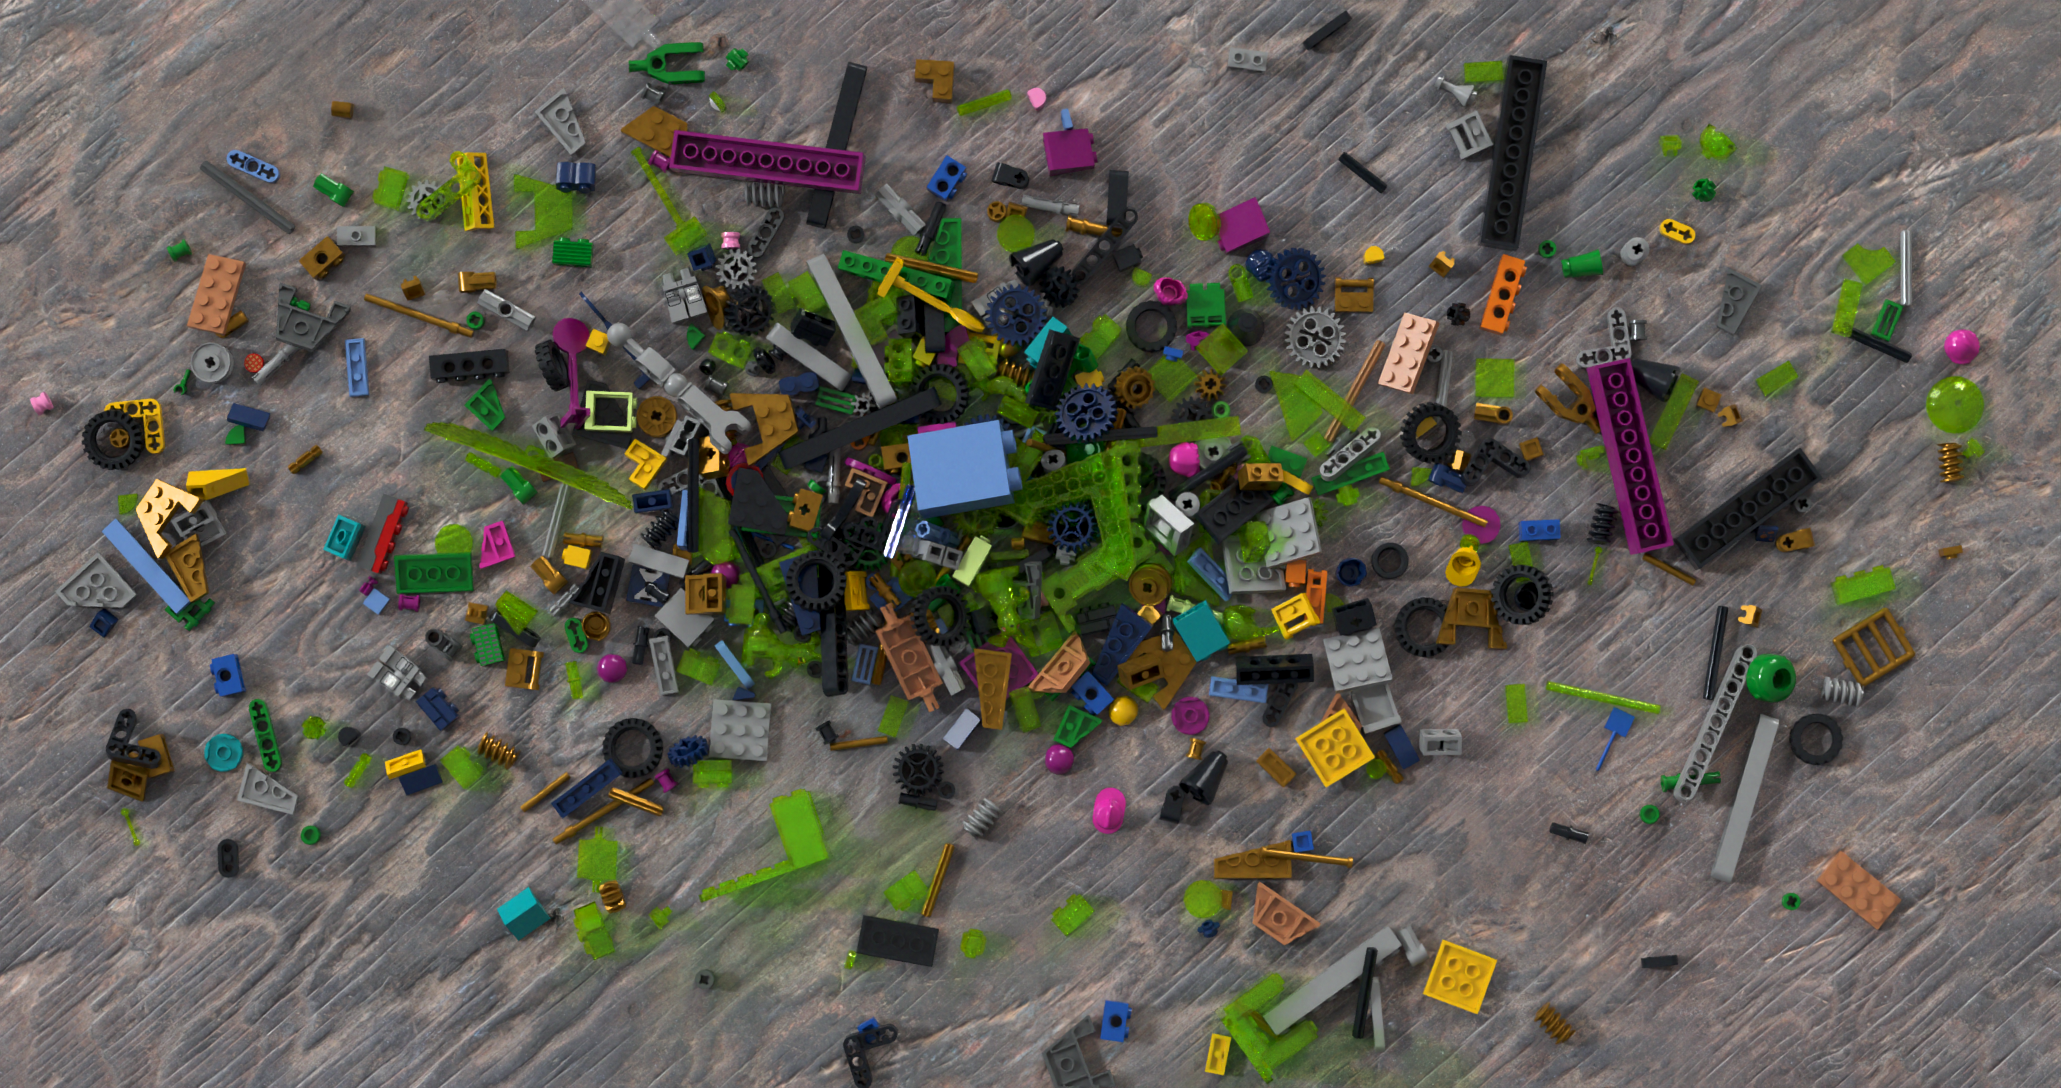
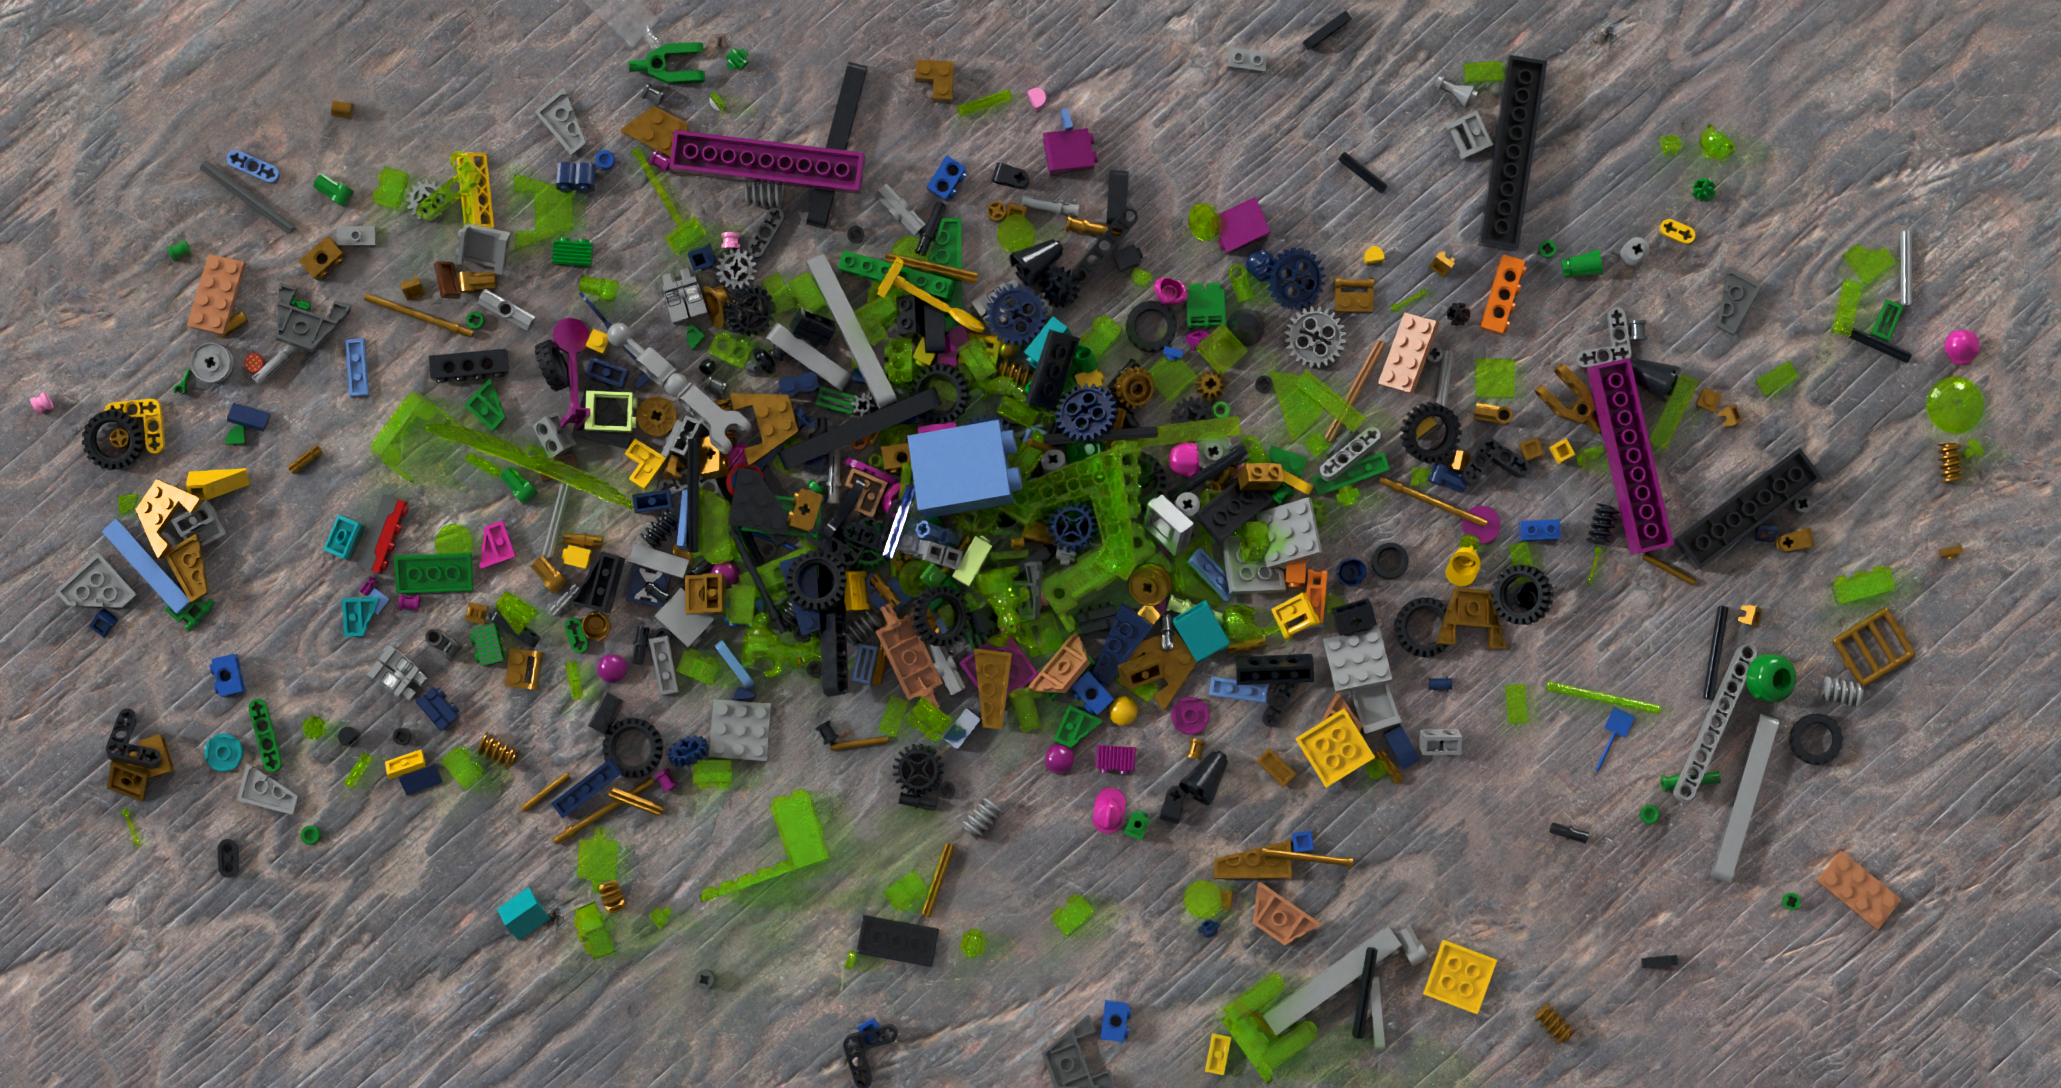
(358, 614): none -> teal wing
(411, 407): none -> clear neon green windscreen
(447, 279): none -> reddish brown tile
(483, 246): none -> light grey panel
(603, 288): none -> clear neon green piece
(605, 160): none -> blue tile
(606, 713): none -> black brick
(607, 373): none -> dark blue brick
(670, 468): none -> pearl gold tile
(931, 716): none -> clear neon green plate
(933, 576): none -> bright green plate
(1115, 758): none -> magenta brick
(1131, 830): none -> green brick
(1394, 307): none -> clear neon green hinge
(1440, 683): none -> dark blue pin
(1562, 451): none -> yellow brick

